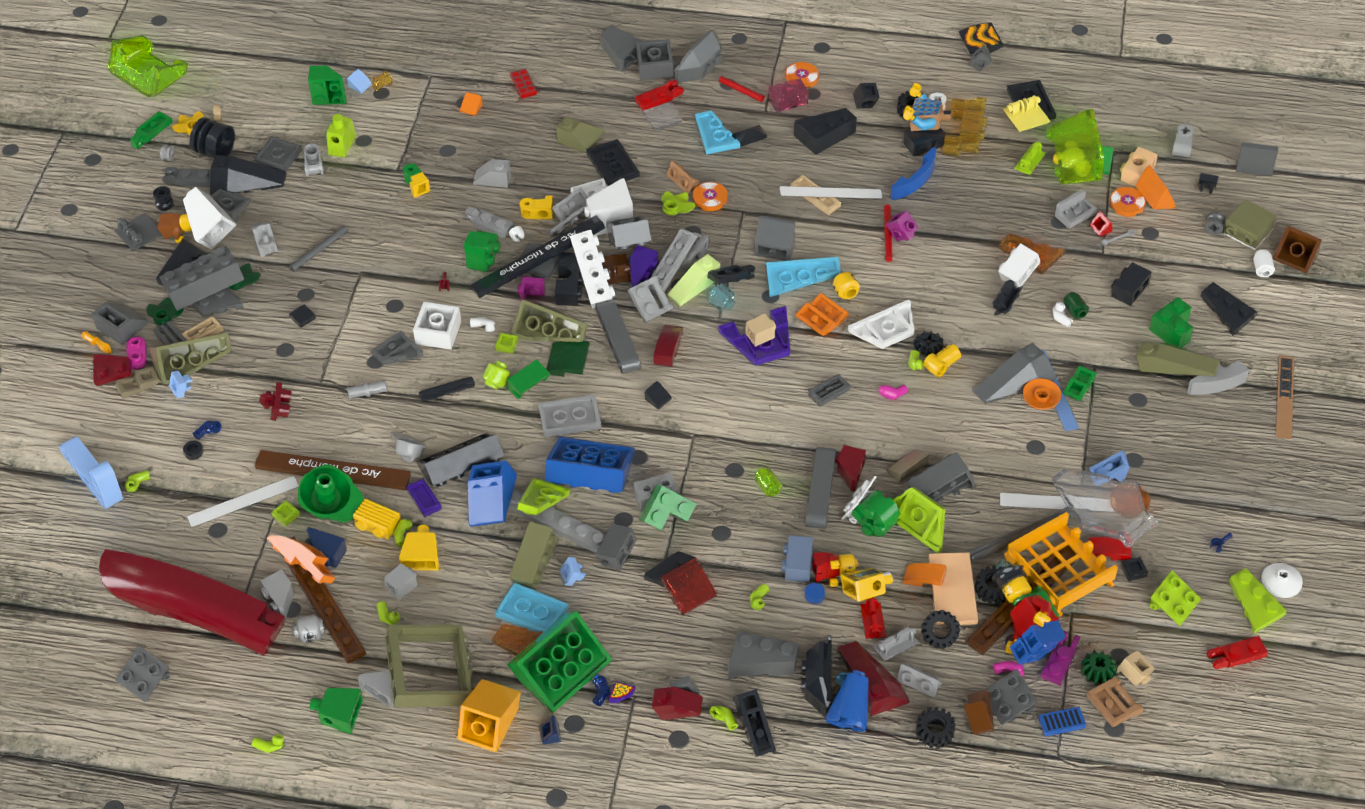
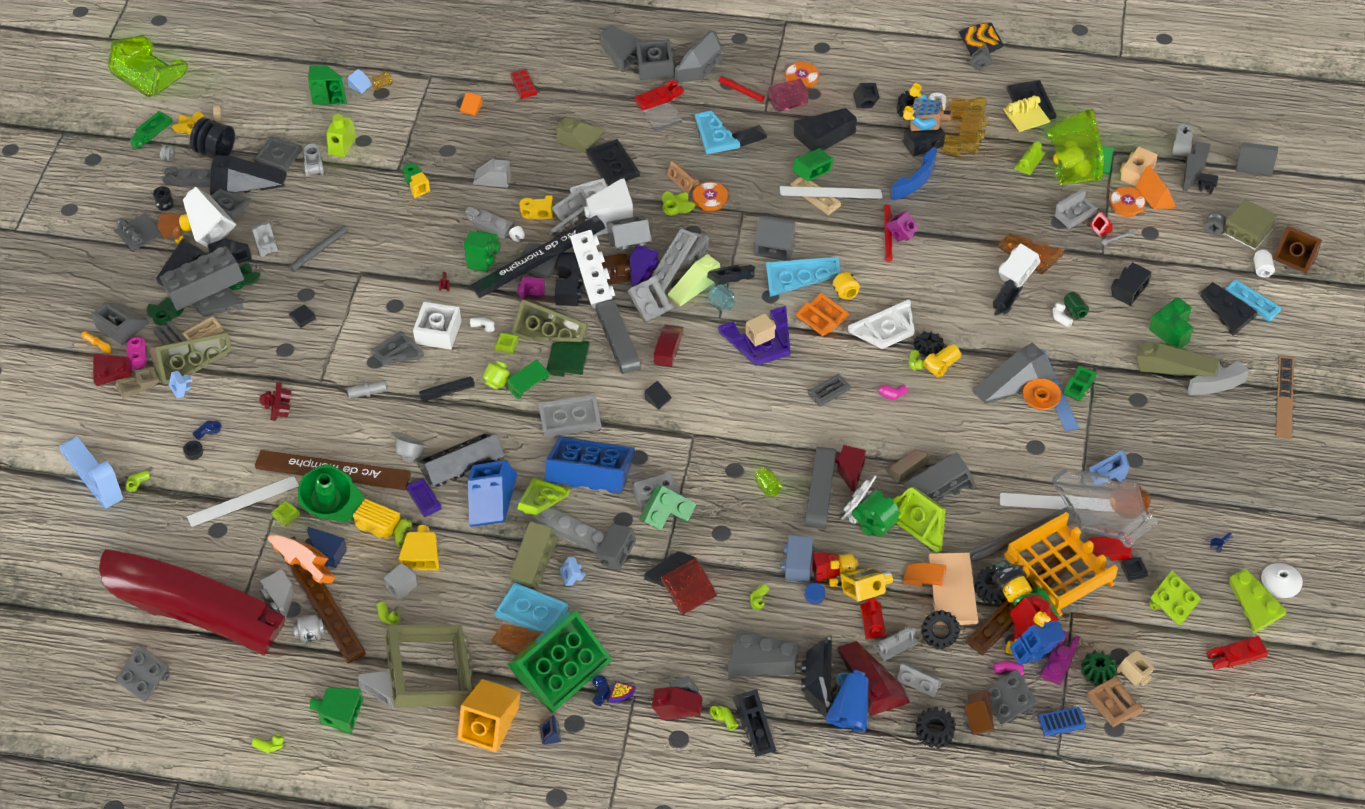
(239, 250): none -> black slope
(812, 164): none -> green brick
(1195, 164): none -> dark grey slope
(1263, 306): none -> medium azure tile

